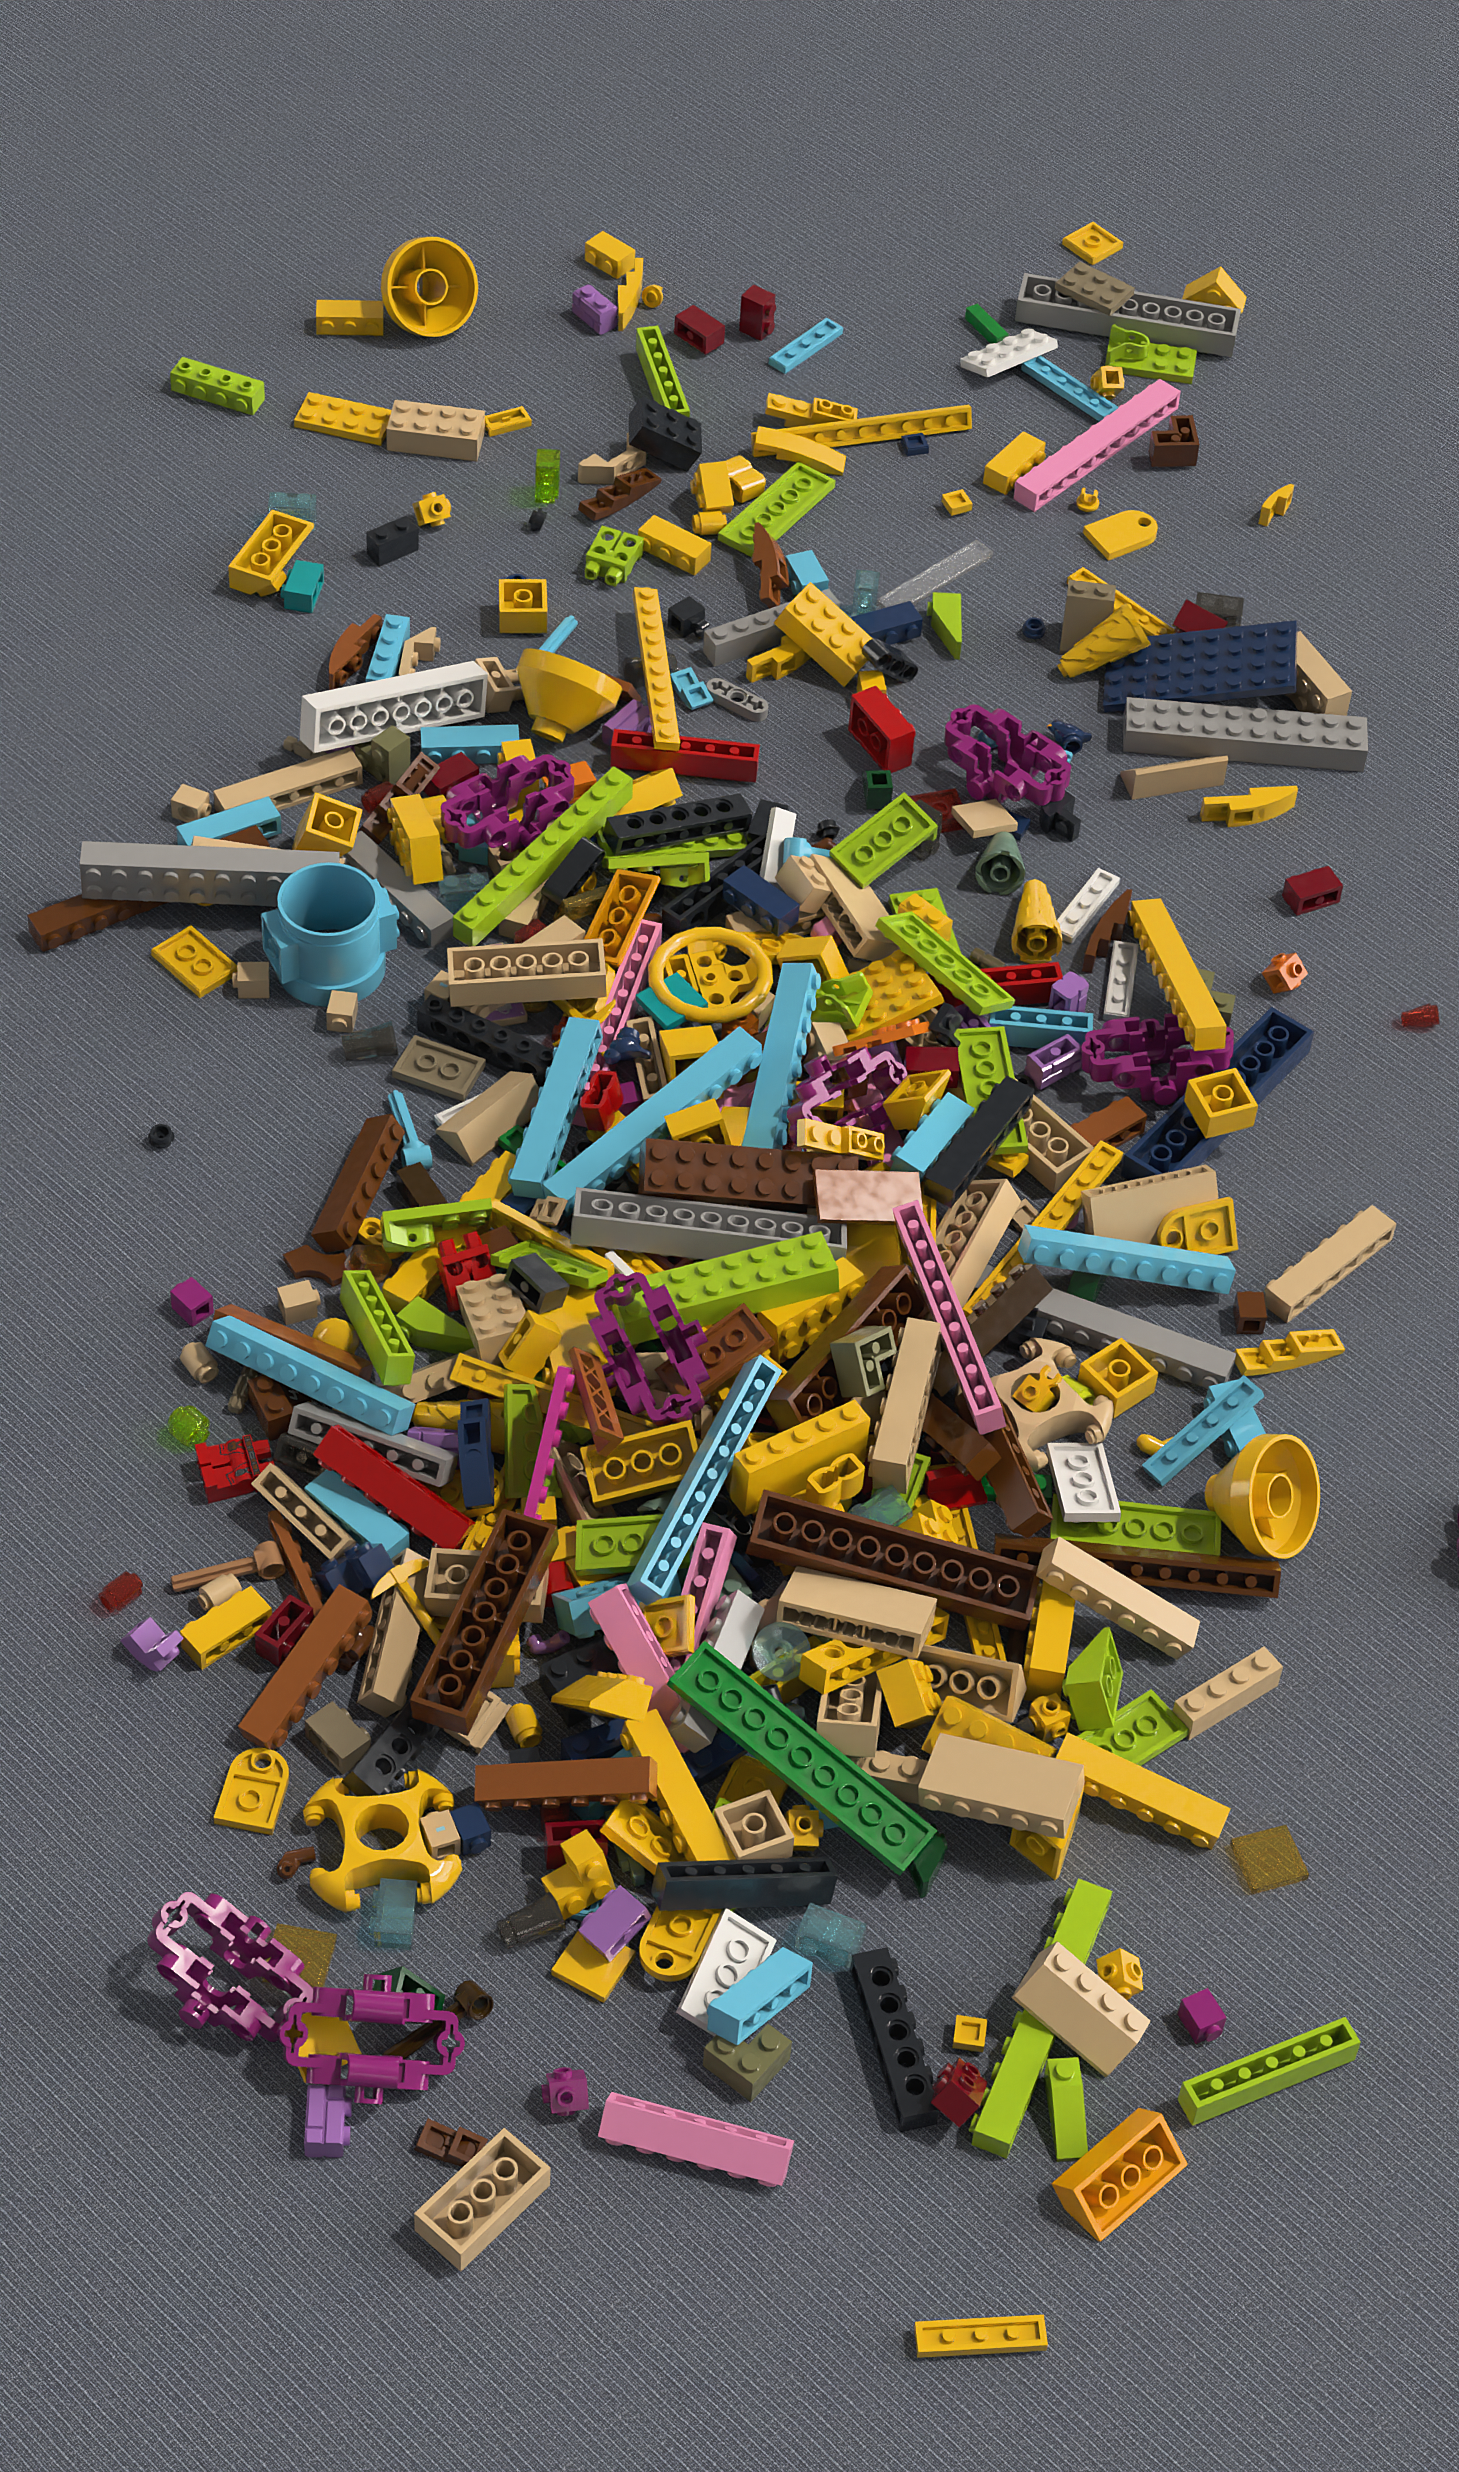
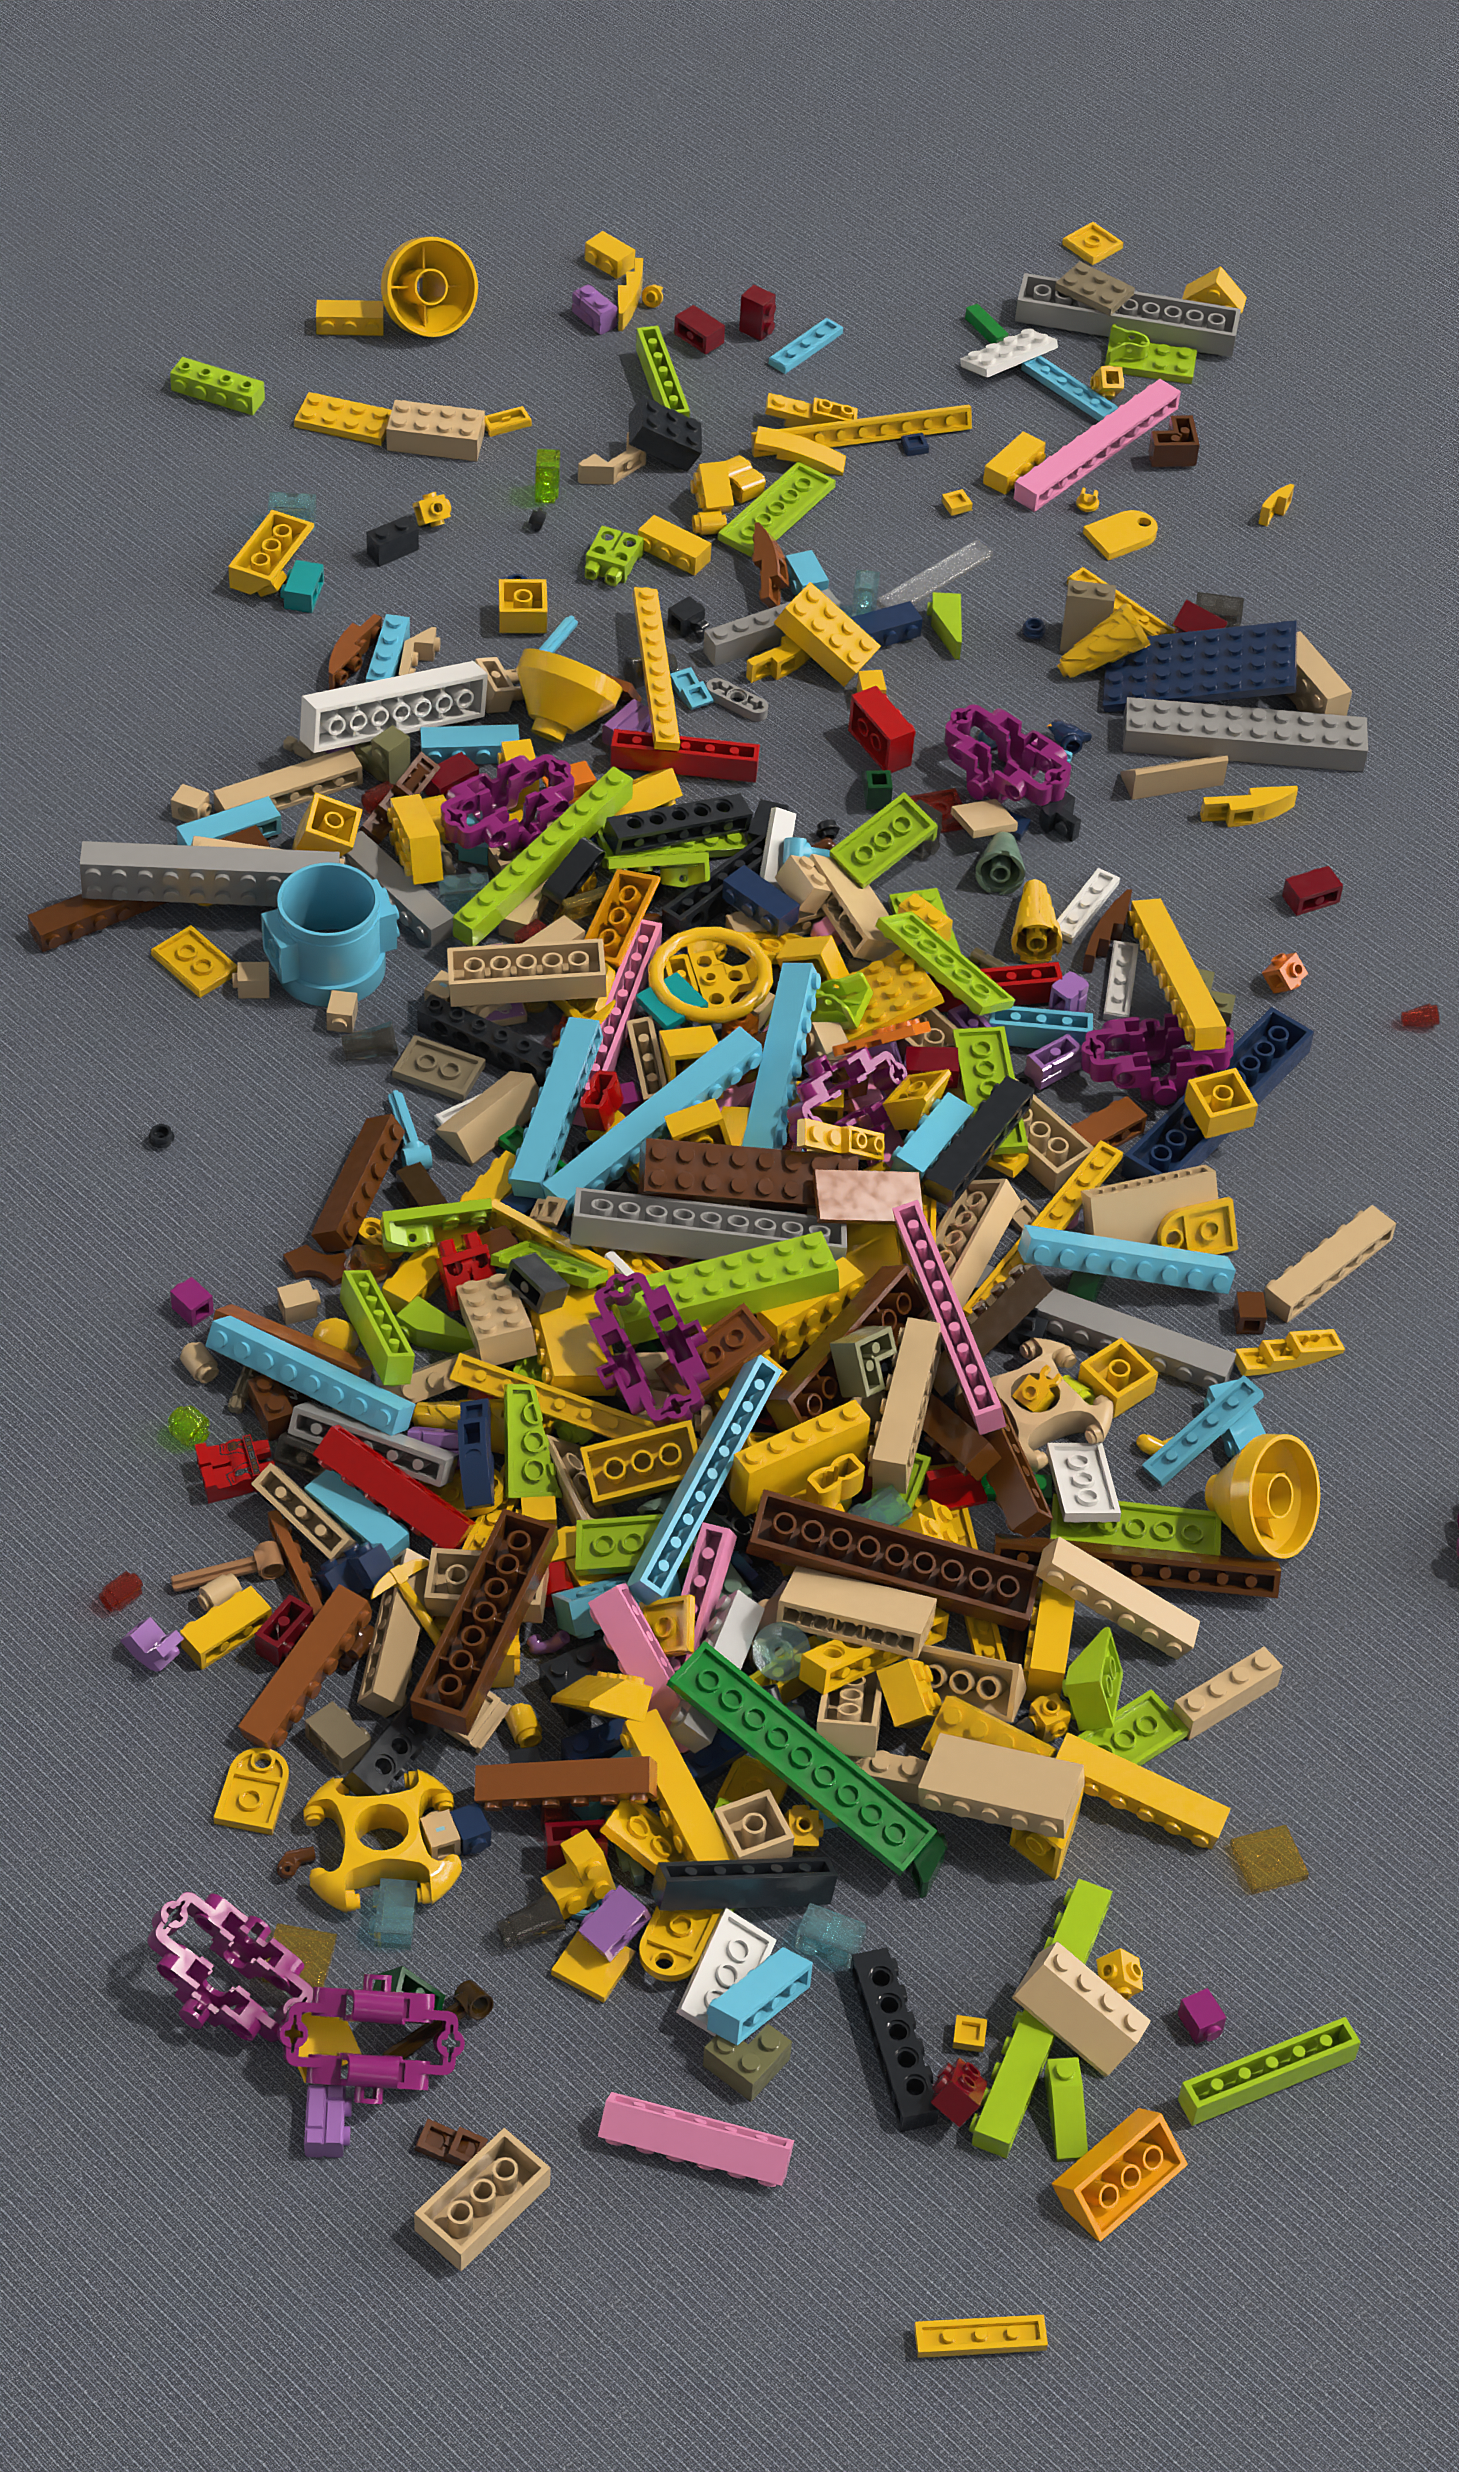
(530, 1345): yellow brick -> none
(550, 1438): dark pink wing -> none
(565, 2091): magenta brick -> none
(596, 1401): dark orange fence -> none
(624, 491): reddish brown slope -> none
(625, 1047): dark blue animal -> none
(890, 660): black beam -> none
(945, 1025): black bracket -> none

